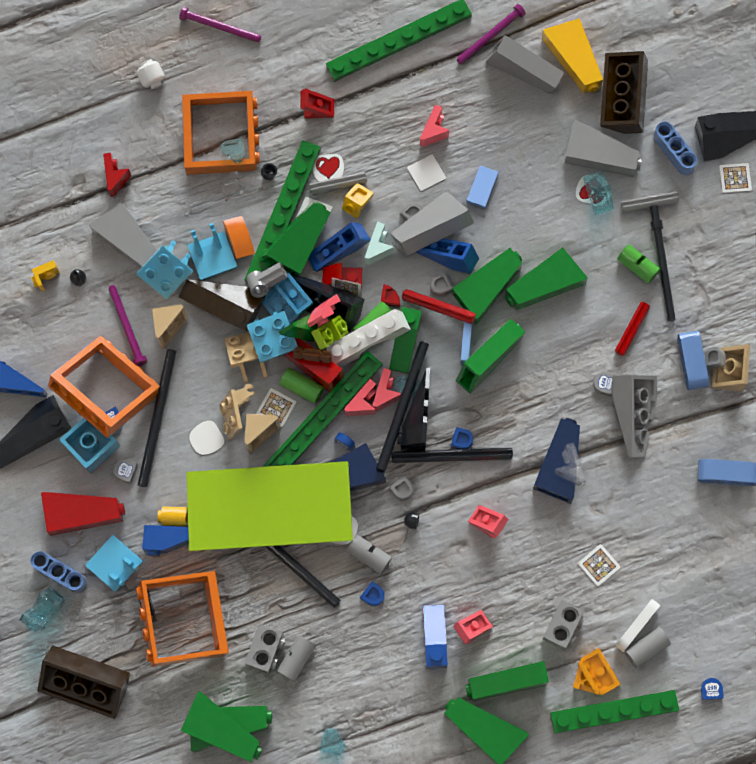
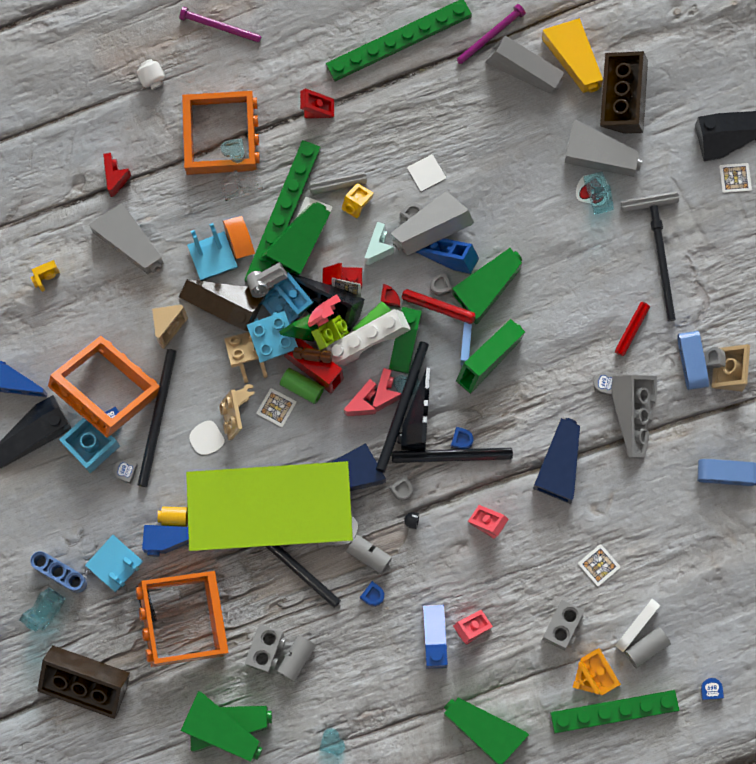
(73, 279): black hinge -> none
(78, 512): red slope -> none
(139, 359): magenta bar -> none
(165, 271): medium azure plate -> none
(259, 429): tan slope -> none
(268, 168): black hinge -> none
(326, 411): green plate -> none
(328, 167): sticker -> none
(339, 246): blue slope -> none
(345, 441): blue tile -> none
(433, 131): coral slope -> none
(482, 187): light blue tile -> none
(507, 681): green slope -> none
(548, 279): green slope -> none
(573, 471): clear slope -> none
(638, 264): bright green pin -> none
(674, 139): medium blue beam -> none

